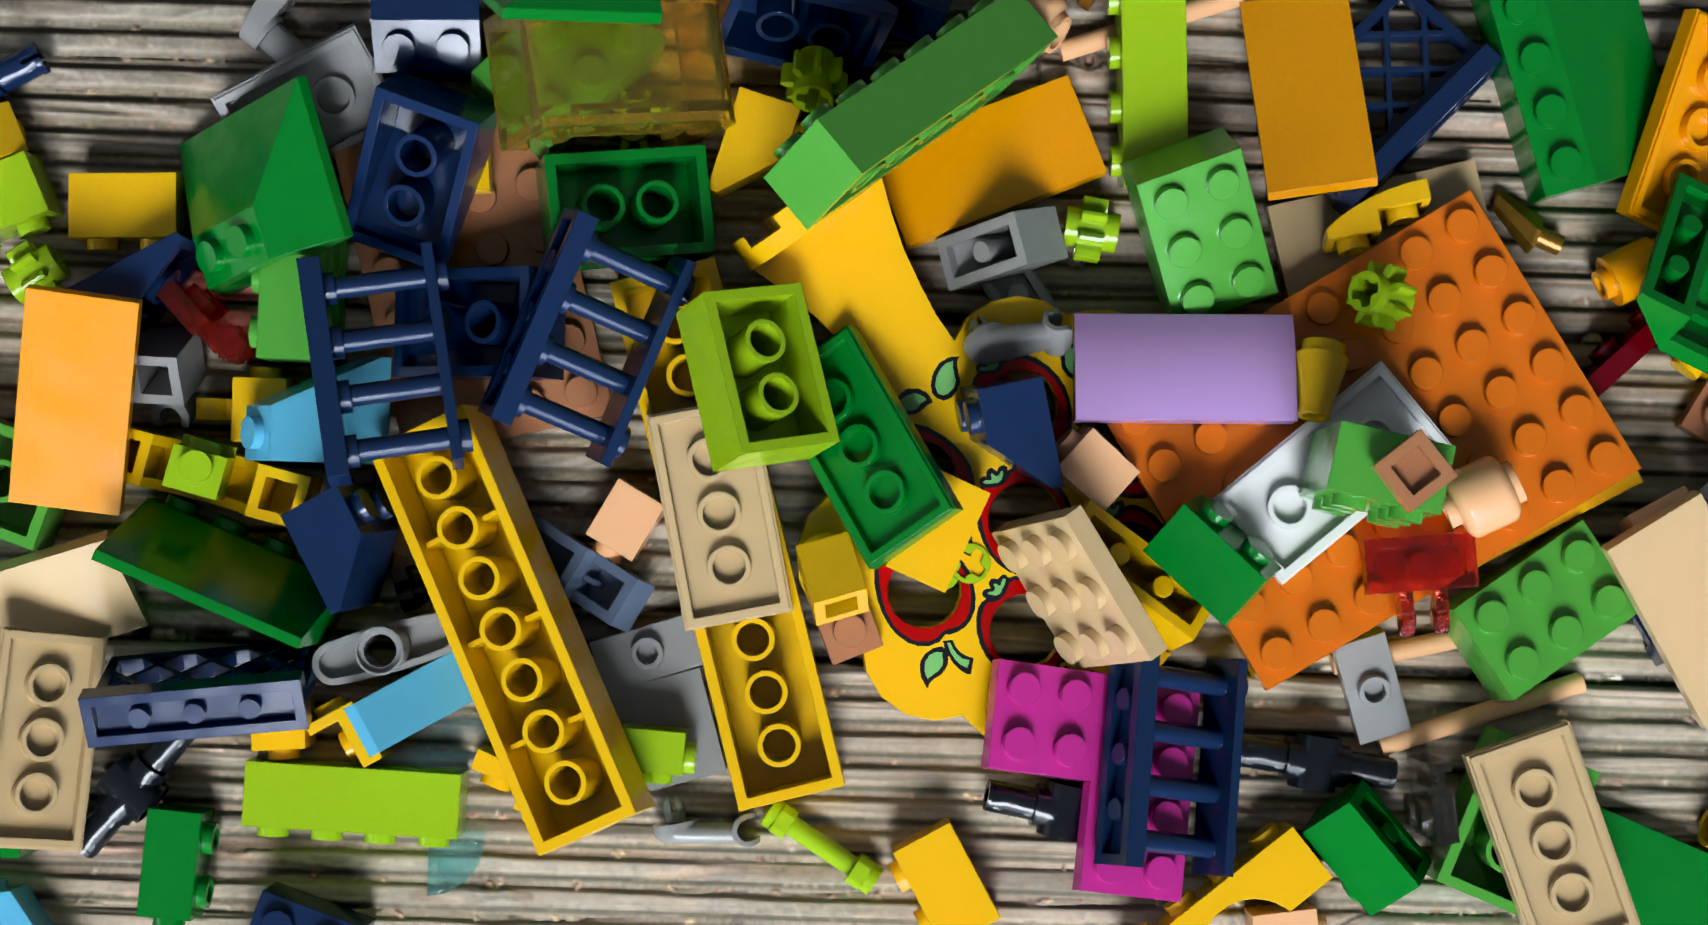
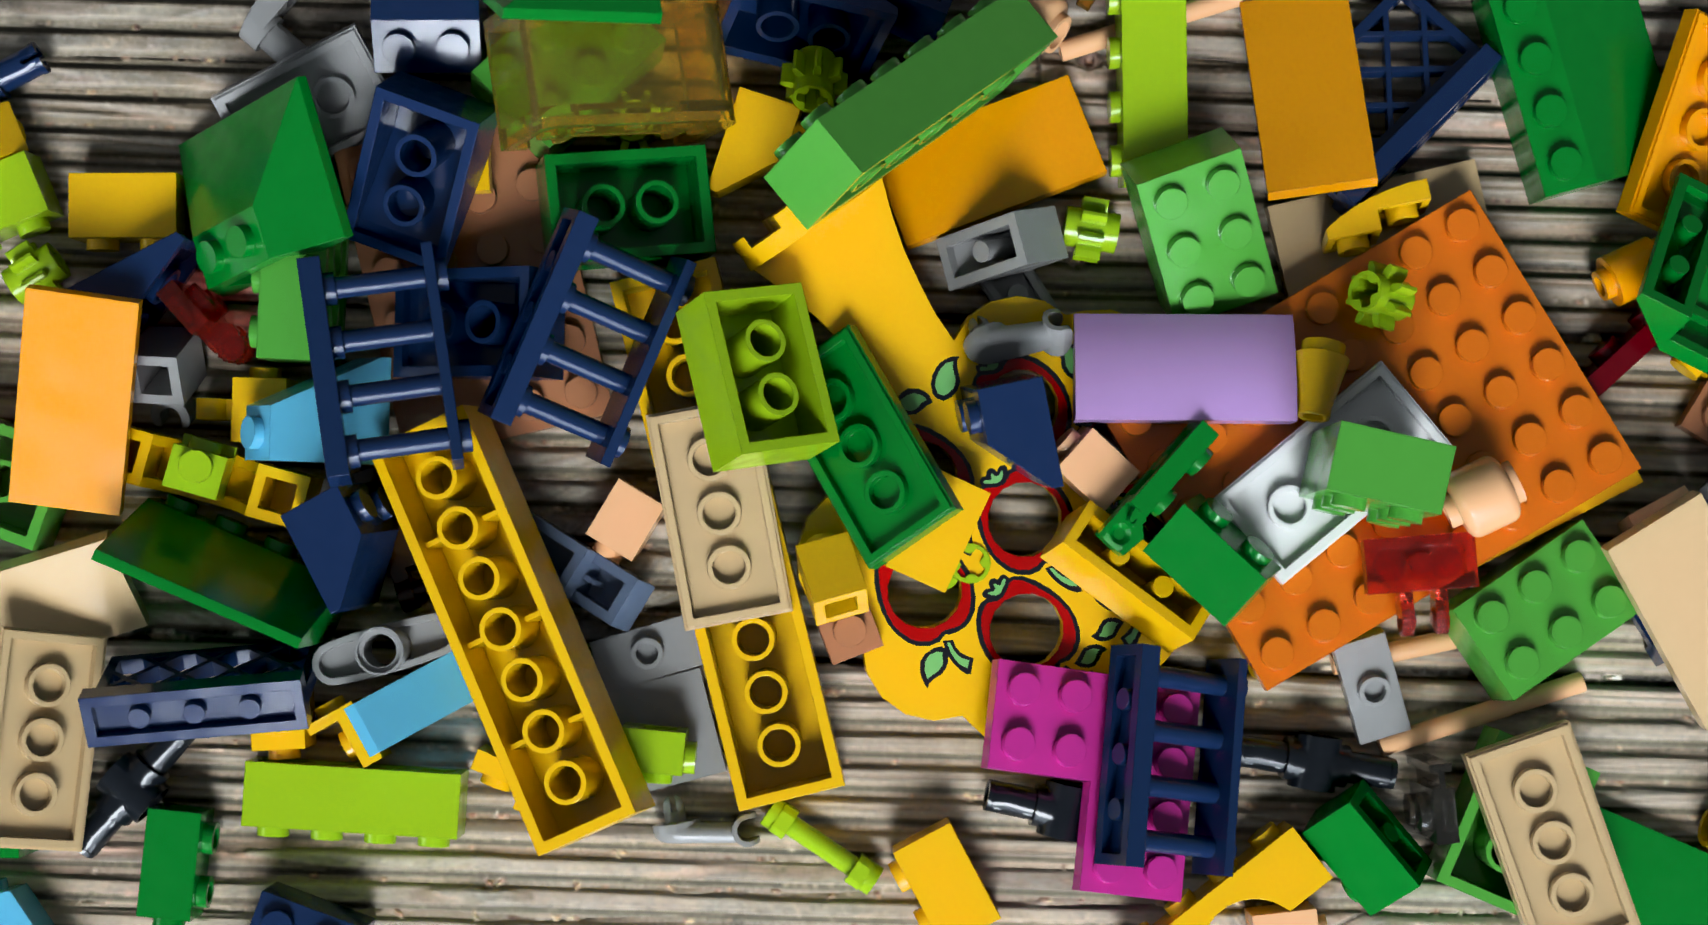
(452, 865): clear light blue tile -> none
(1078, 589): tan plate -> none
(1155, 488): none -> green hinge
(1414, 471): nougat plate -> none
(1525, 224): pearl gold bar -> none

